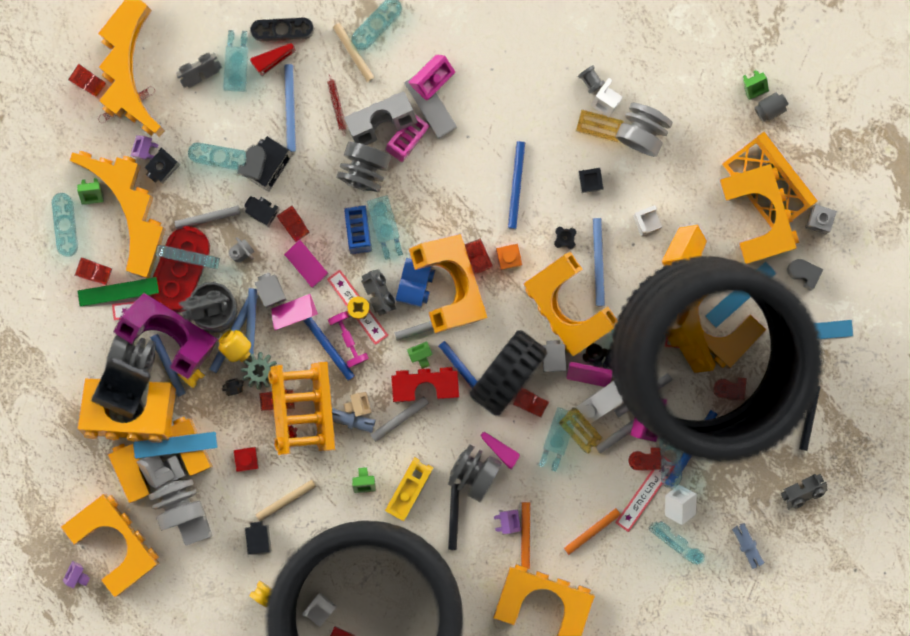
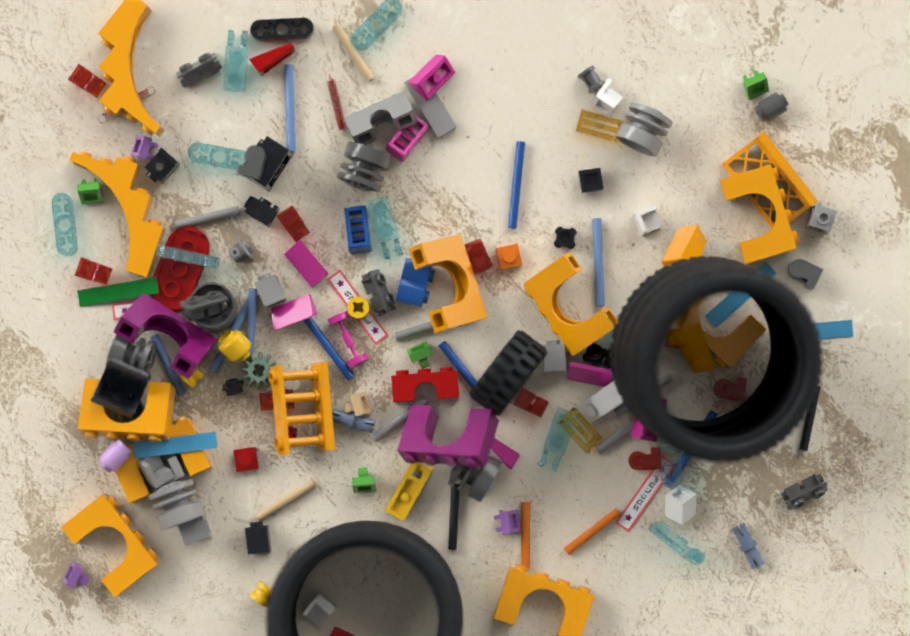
(115, 456): none -> lavender brick
(468, 450): none -> magenta arch

